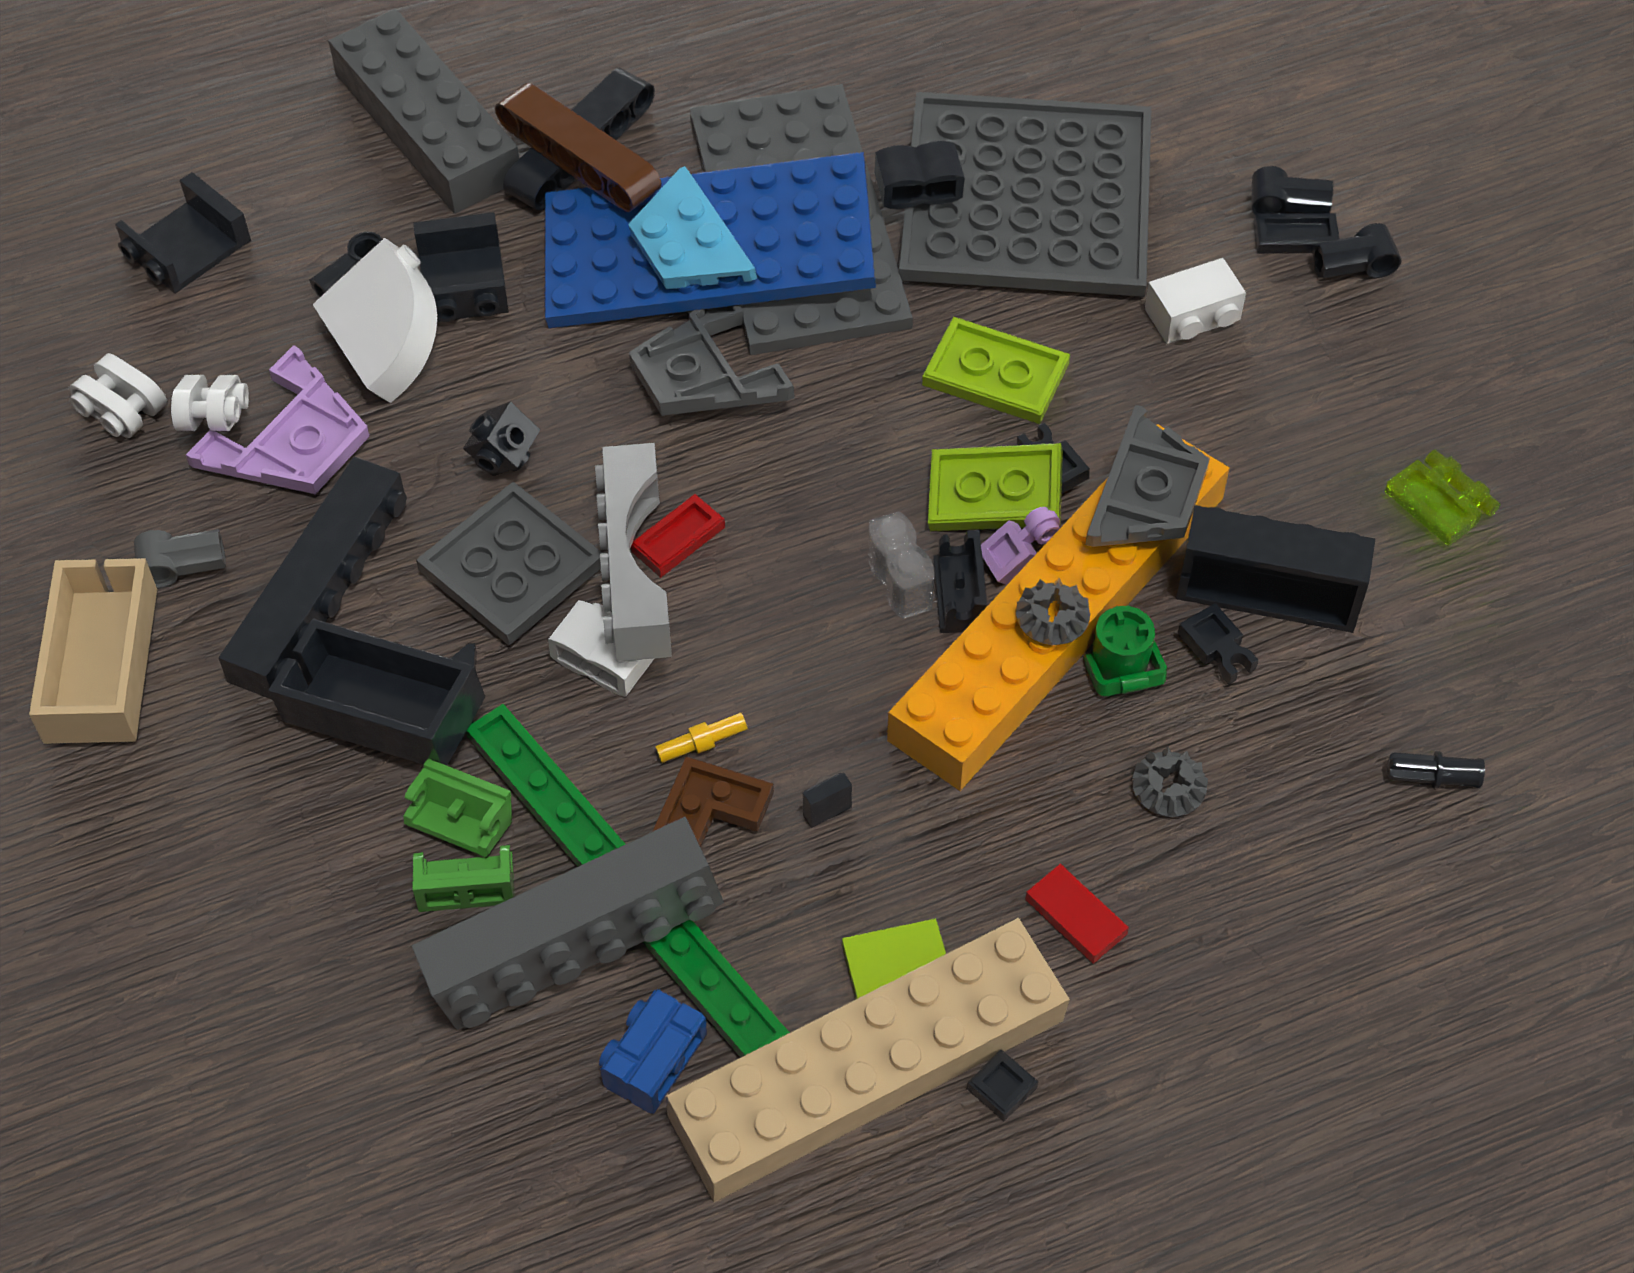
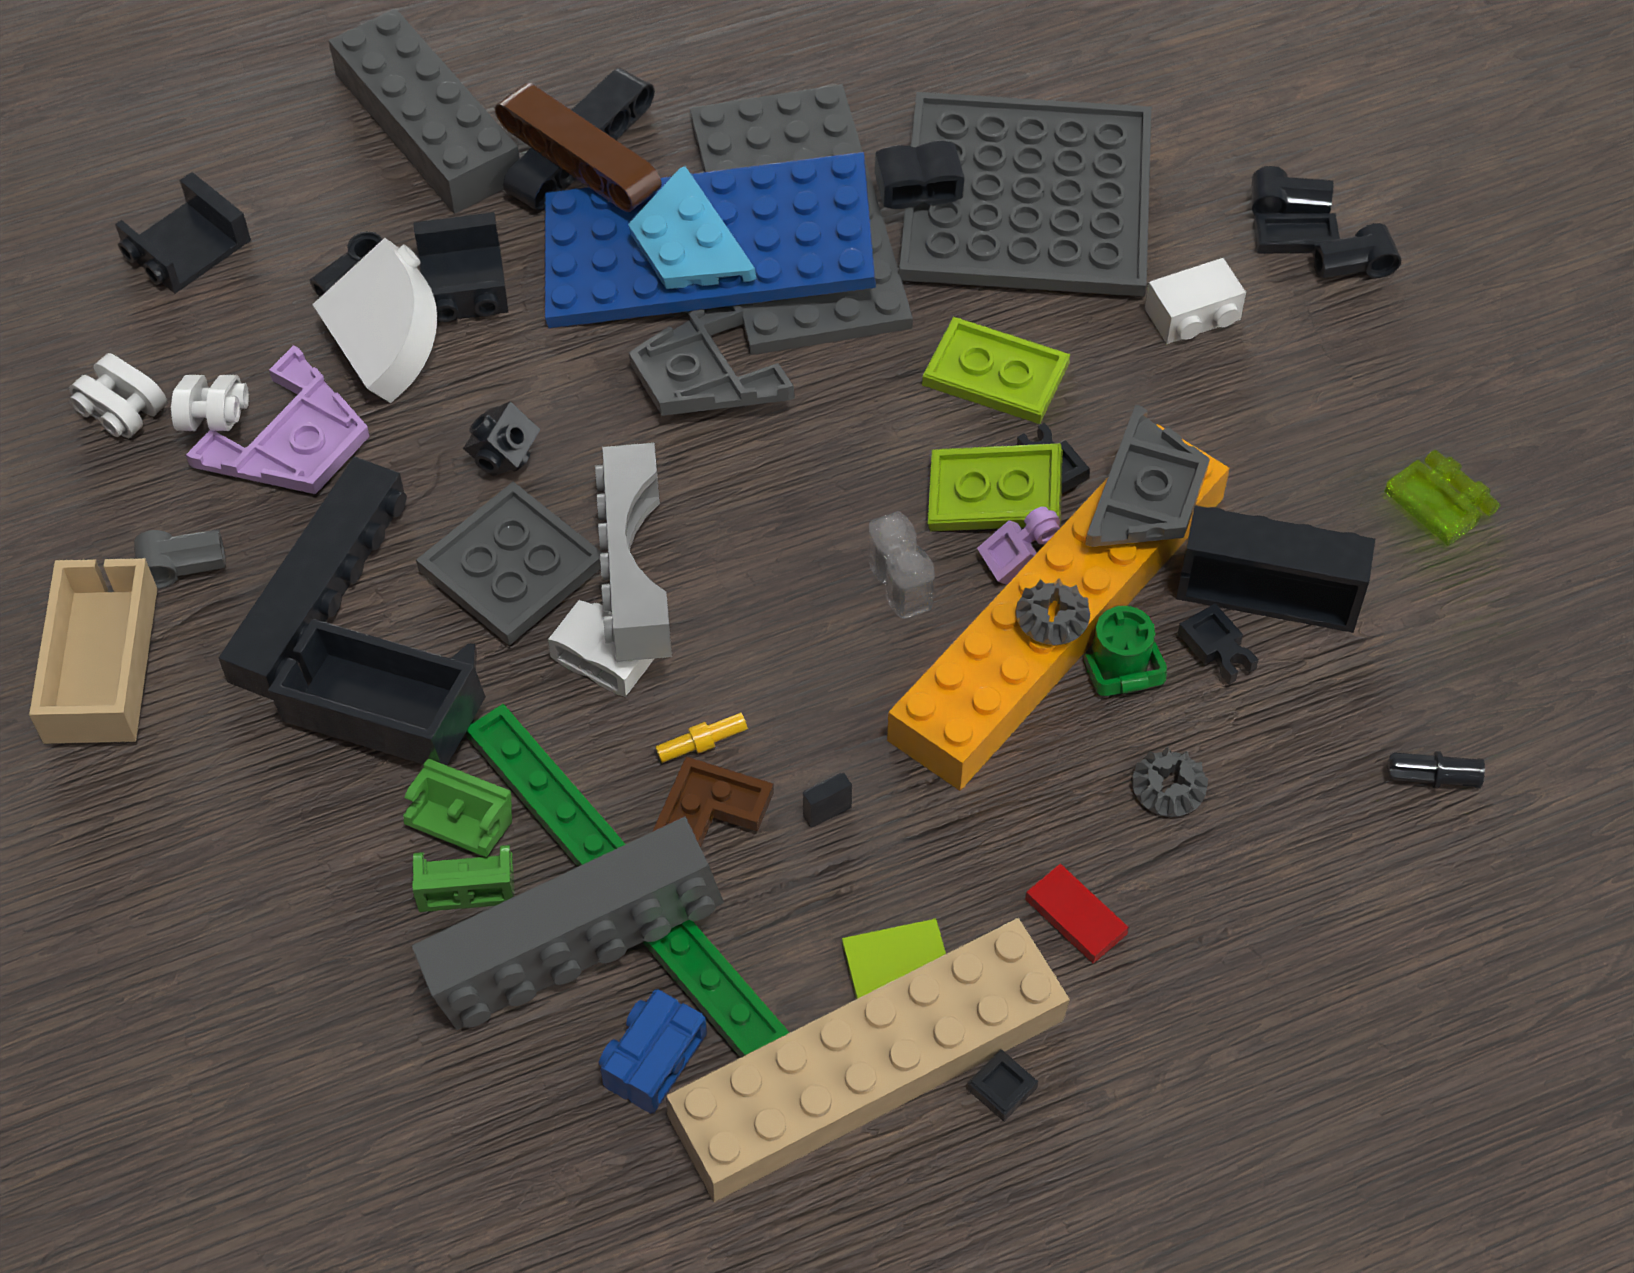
(677, 535): red tile -> none
(959, 582): black hinge -> none

